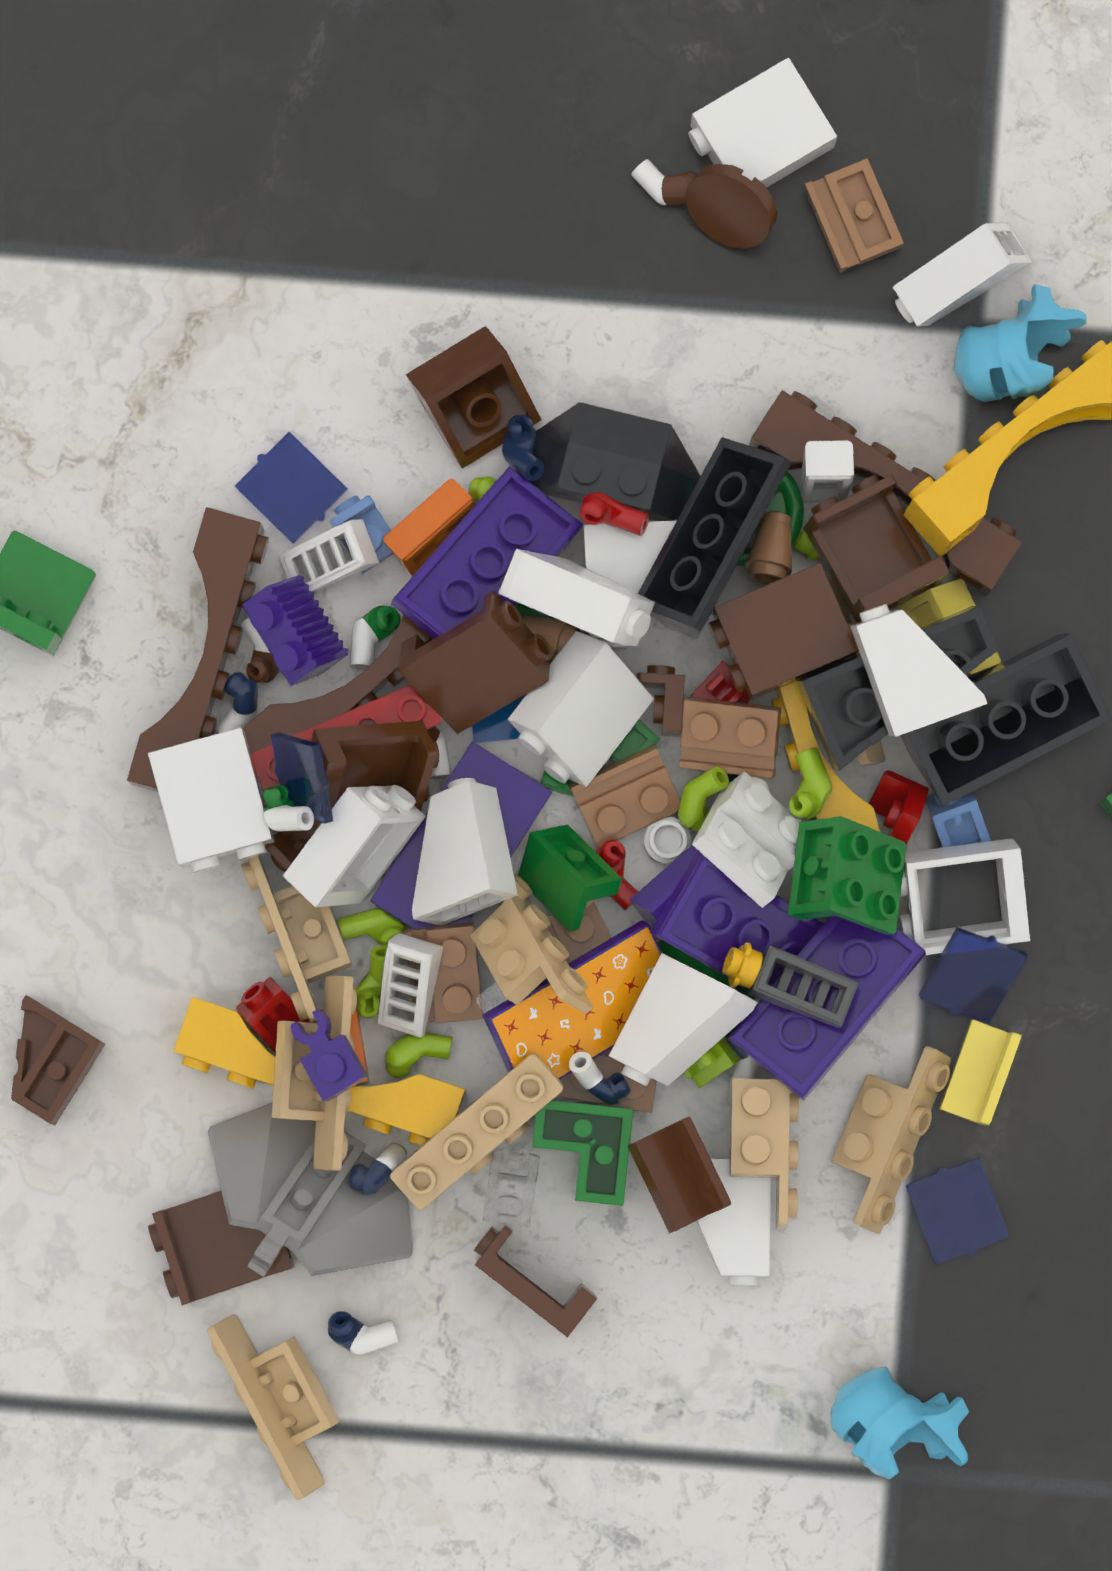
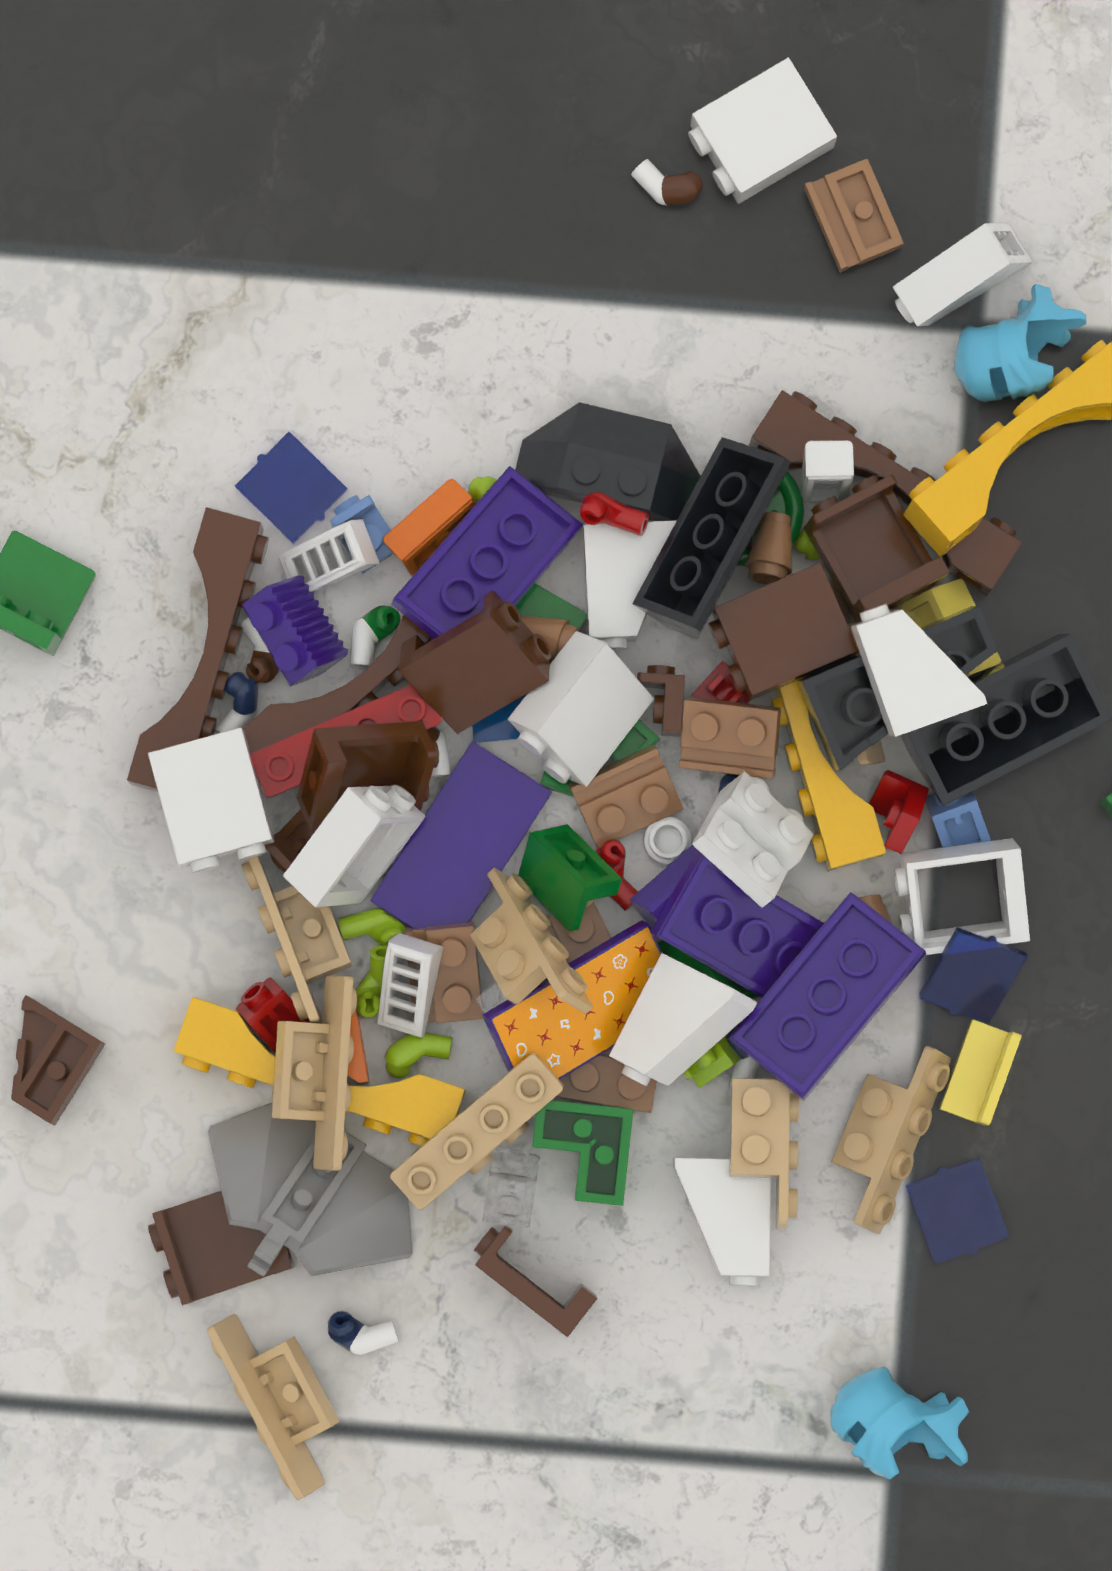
(282, 814): white arm -> none
(303, 773): clear blue piece -> none
(331, 1062): dark purple plate -> none
(372, 1178): dark blue arm -> none
(462, 855): white slope -> none
(472, 395): reddish brown slope -> none
(519, 448): dark blue arm -> none
(577, 597): white slope -> none
(591, 1079): arm -> none
(679, 1174): reddish brown panel -> none
(695, 794): lime arm -> none
(731, 206): reddish brown tile -> none
(742, 965): yellow plate -> none
(790, 964): dark grey slope -> none
(814, 787): lime arm -> none
(847, 874): green bracket -> none

